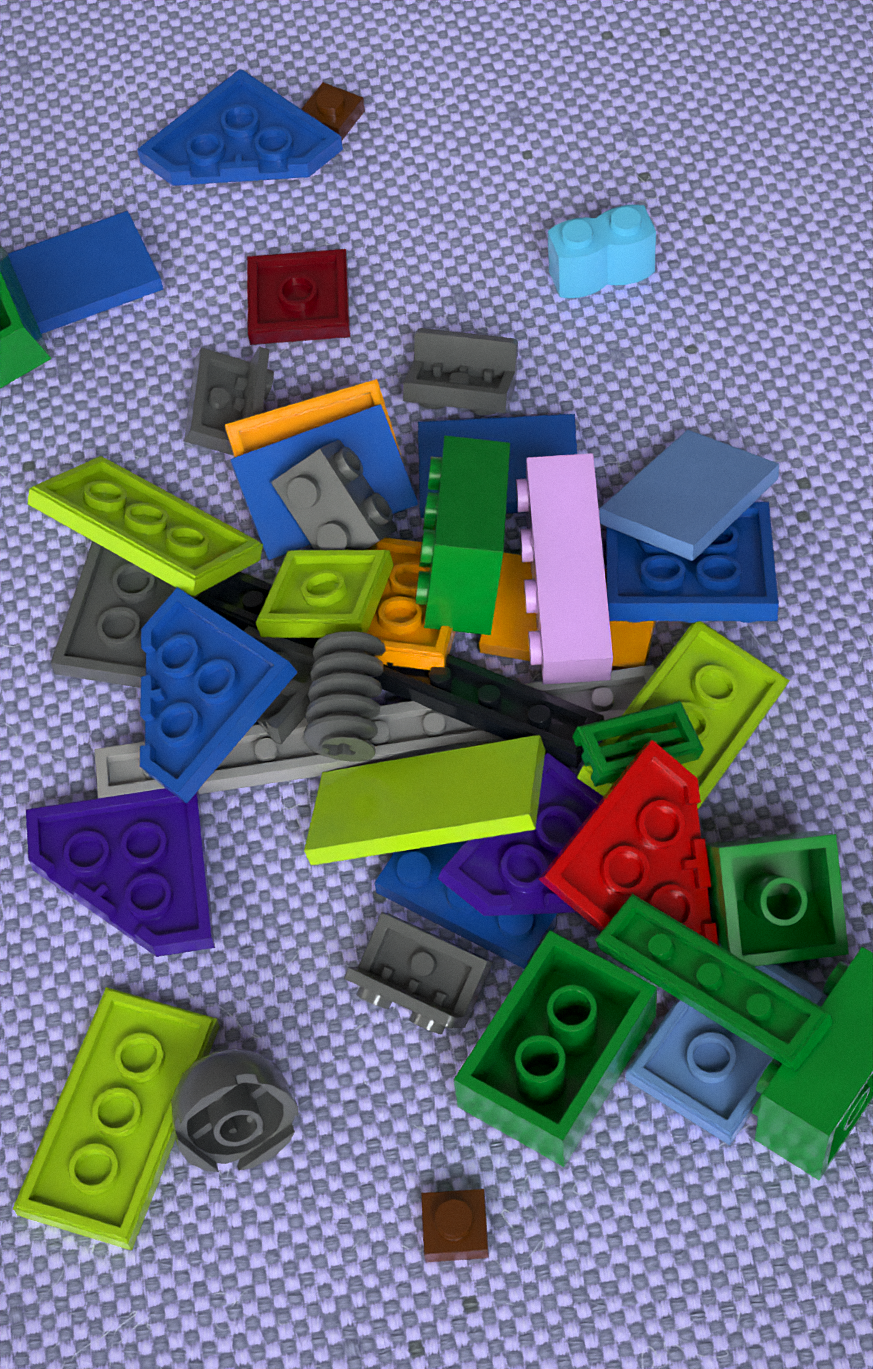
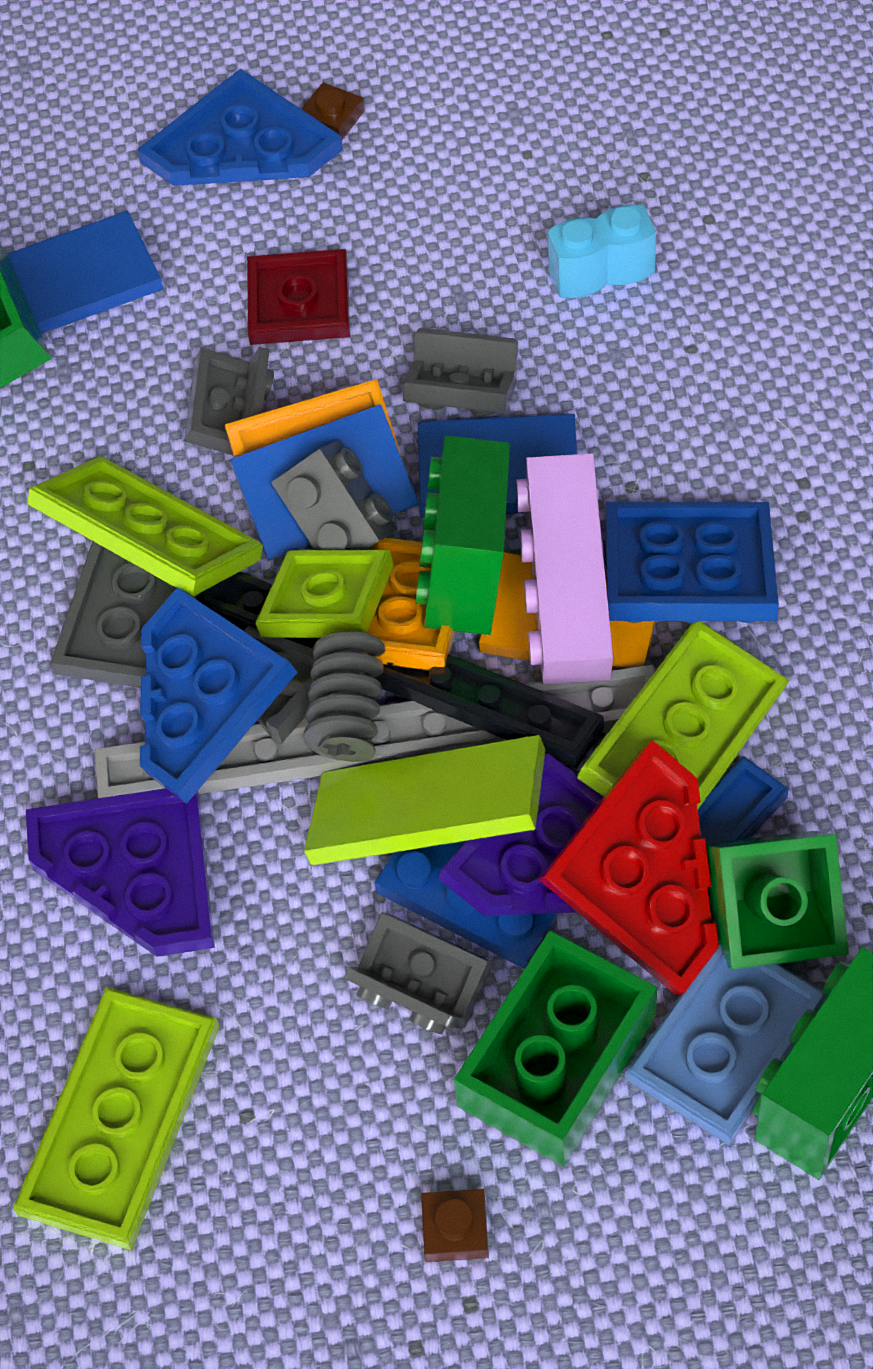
(232, 1110): dark grey cylinder -> none
(596, 756): green tile -> none
(689, 494): medium blue tile -> none
(715, 982): green tile -> none
(740, 803): none -> blue tile

